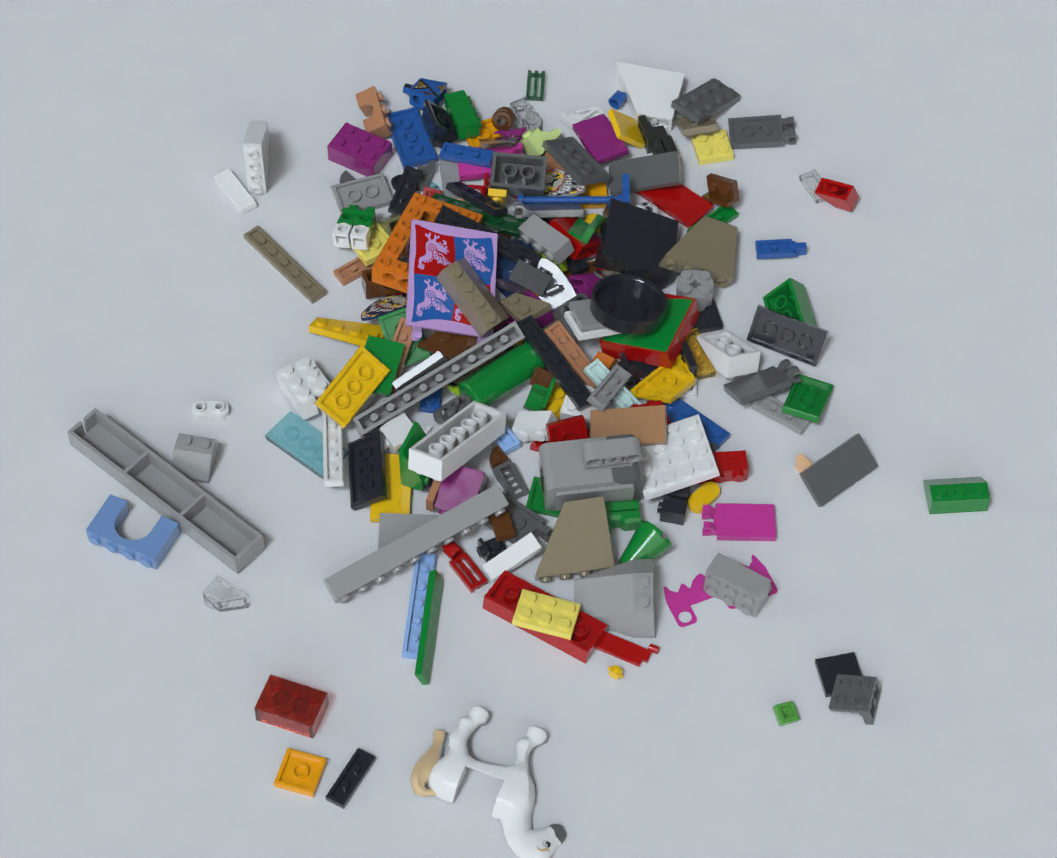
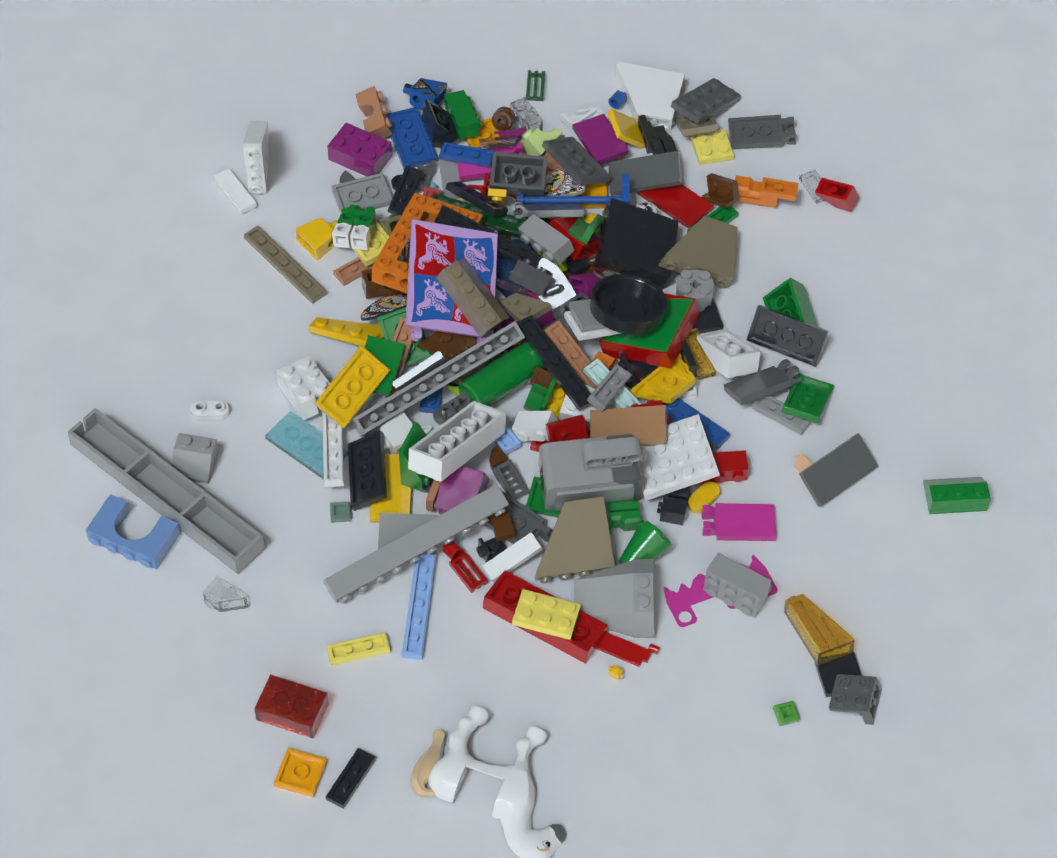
(316, 237): none -> yellow torso
(340, 512): none -> sand green tile
(358, 649): none -> light yellow tile
(429, 627): green tile -> none
(765, 192): none -> orange plate
(779, 248): blue hinge -> none
(818, 632): none -> clear yellow slope

